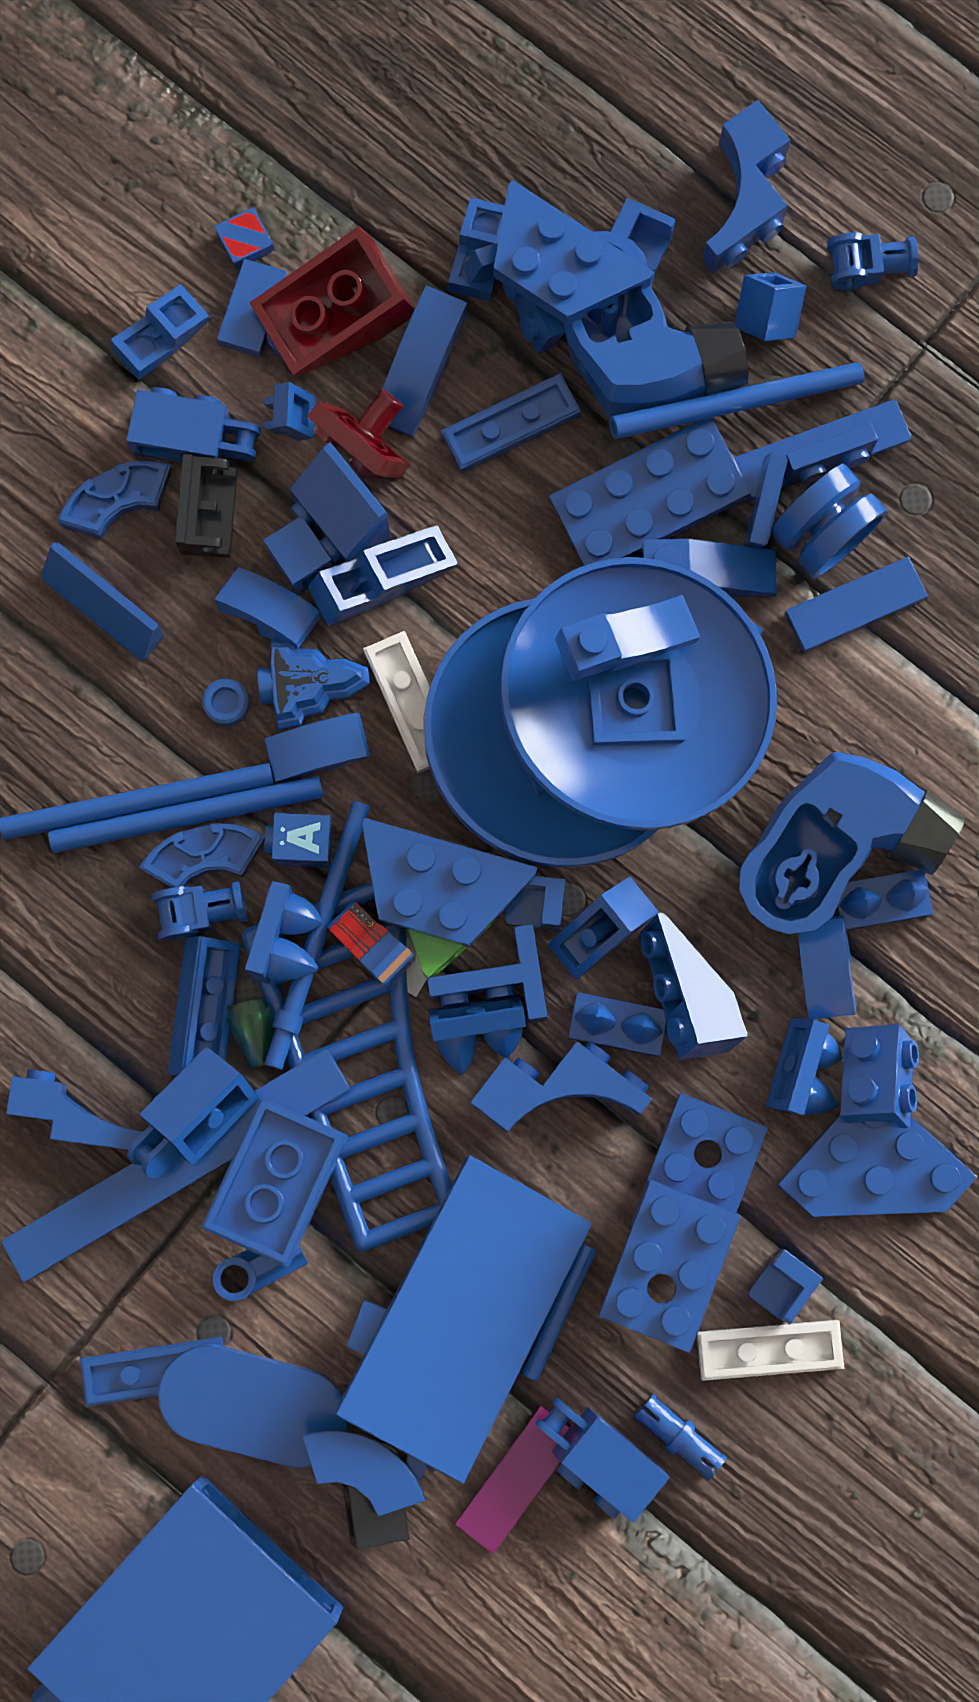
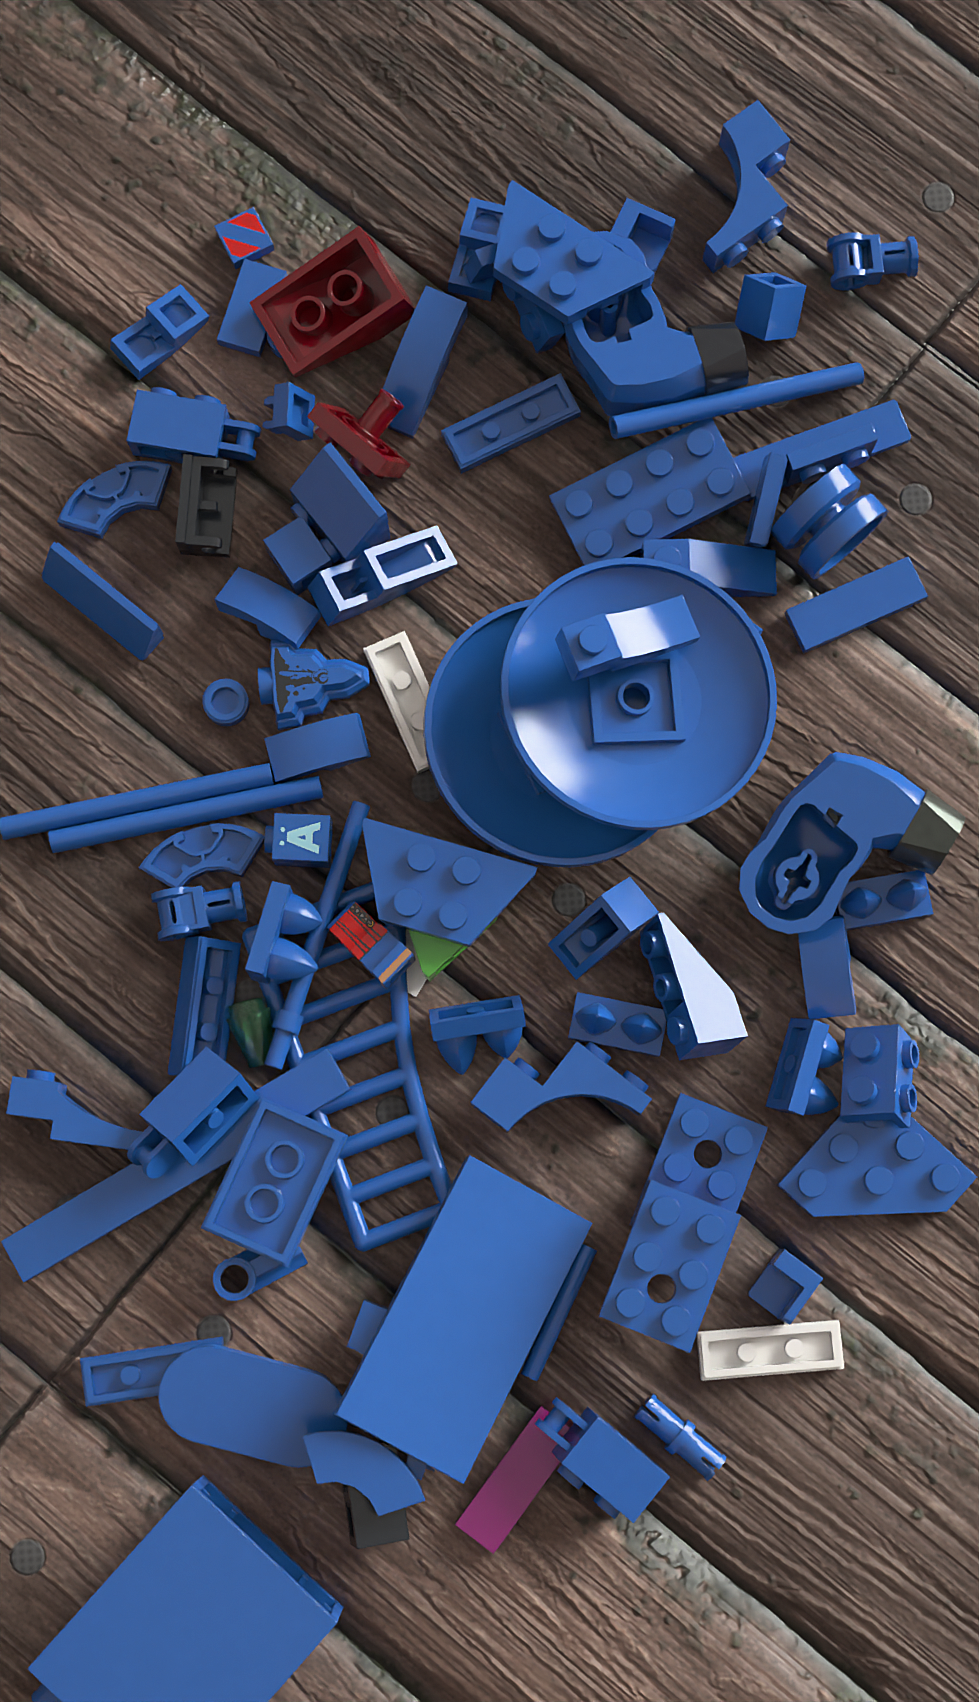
(498, 981): blue bracket -> none
(537, 904): blue panel -> none

